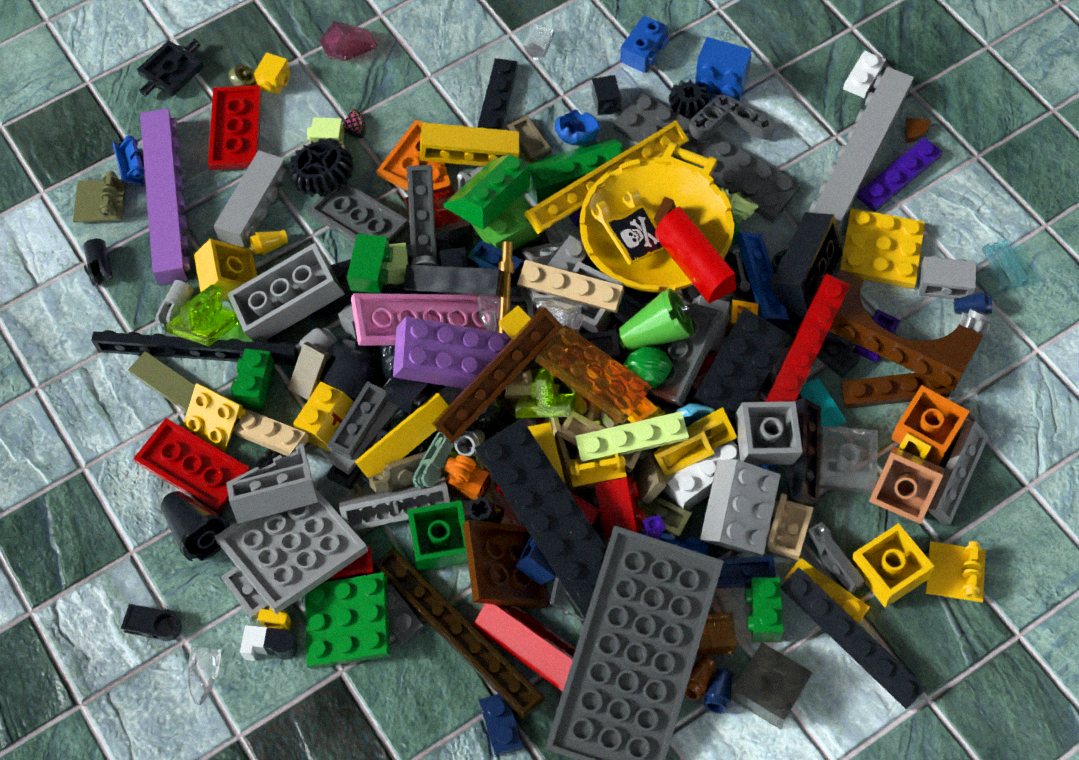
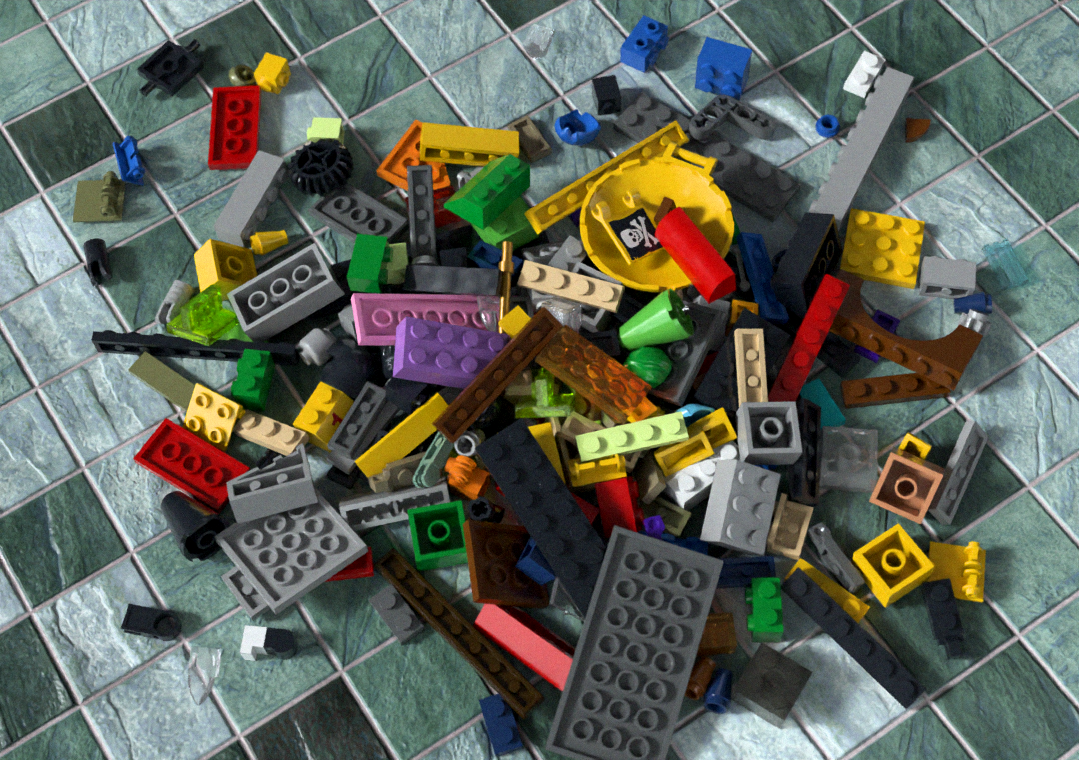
(164, 197): medium lavender brick -> none
(269, 619): yellow plate -> none
(308, 370): tile -> none
(346, 41): clear pink slope -> none
(347, 621): green plate -> none
(355, 124): black tile -> none
(498, 94): black plate -> none
(563, 169): green slope -> none
(688, 98): black gear -> none
(741, 207): yellowish green hair -> none
(750, 365): none -> tan plate
(827, 121): none -> blue plate
(899, 174): dark purple plate -> none
(933, 421): orange brick -> none
(943, 616): none -> black hinge

